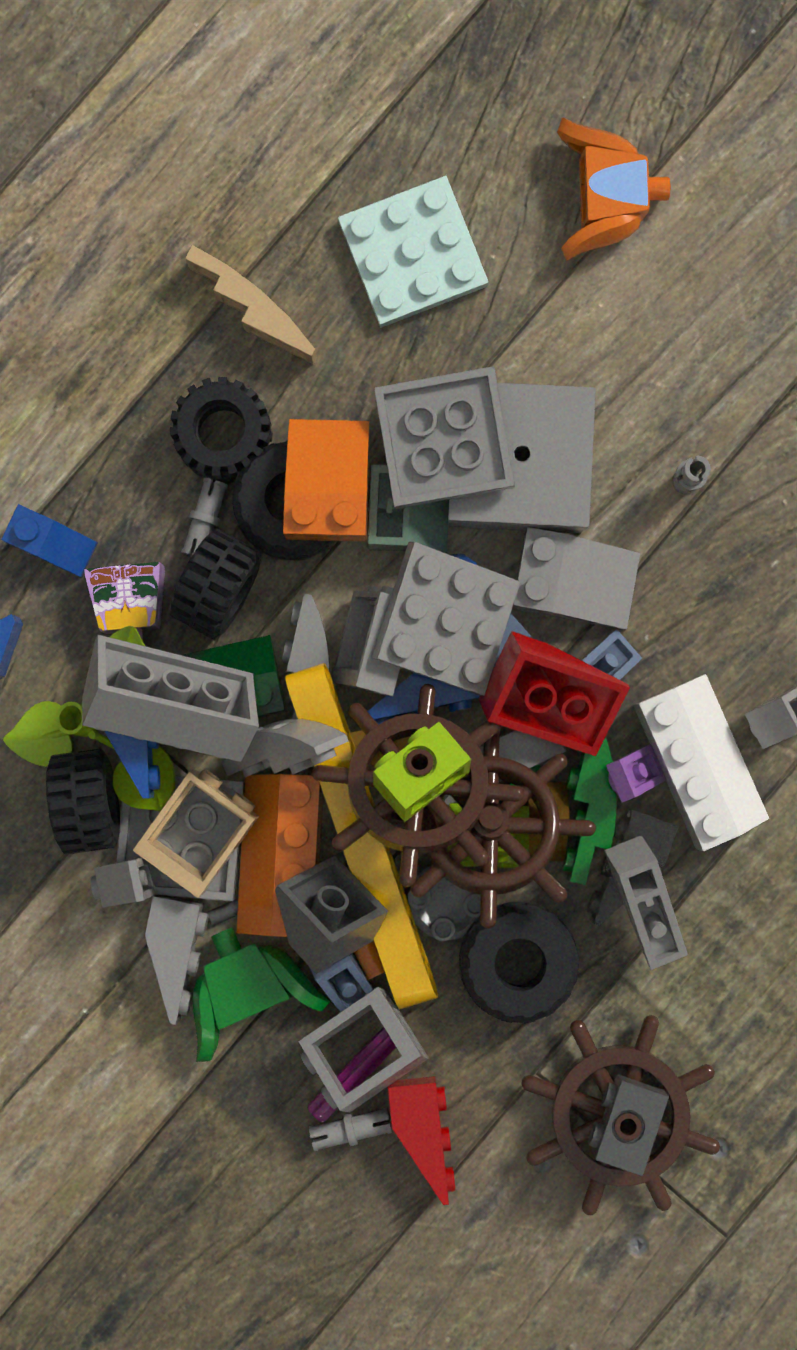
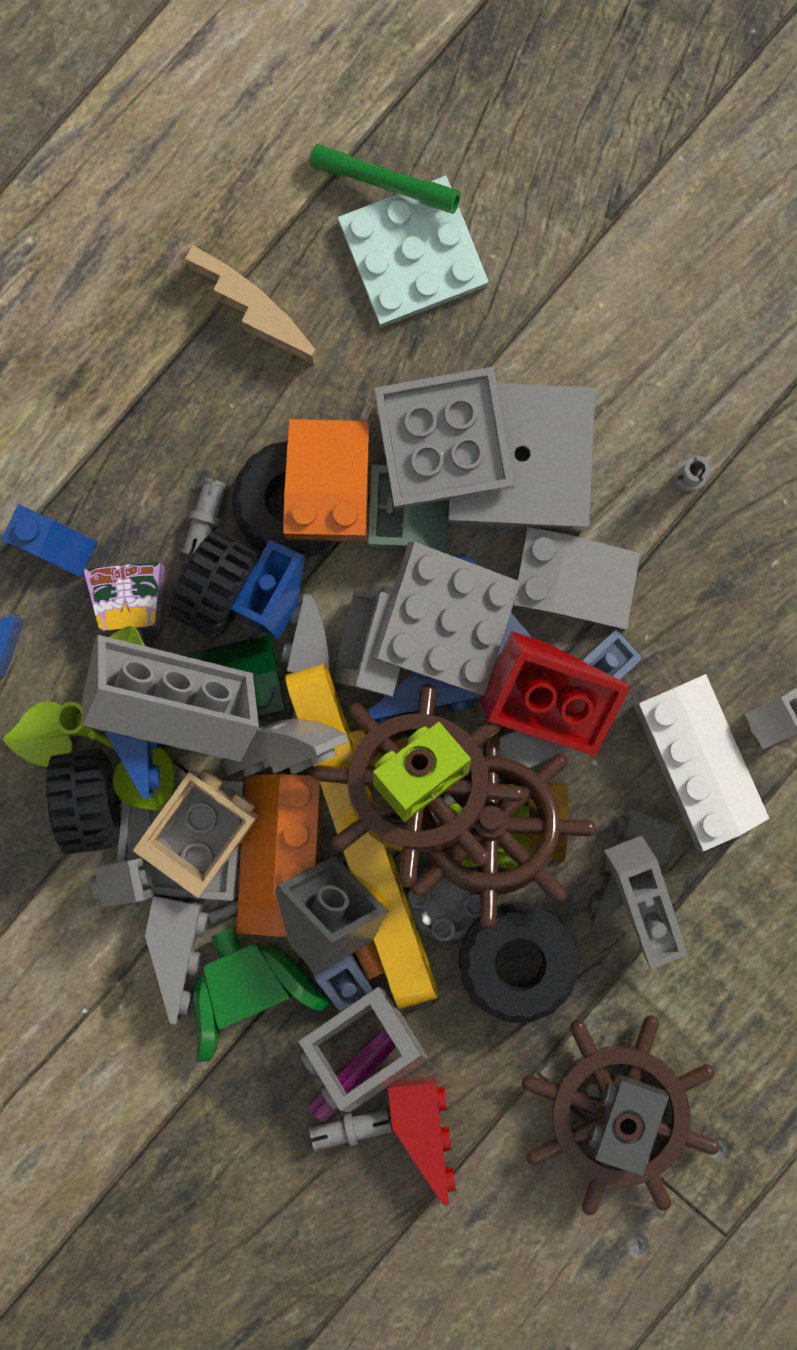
(210, 399): black tyre -> none
(271, 590): none -> blue slope
(425, 192): none -> green piece
(592, 786): green slope -> none
(612, 187): orange torso -> none
(635, 773): medium lavender plate -> none

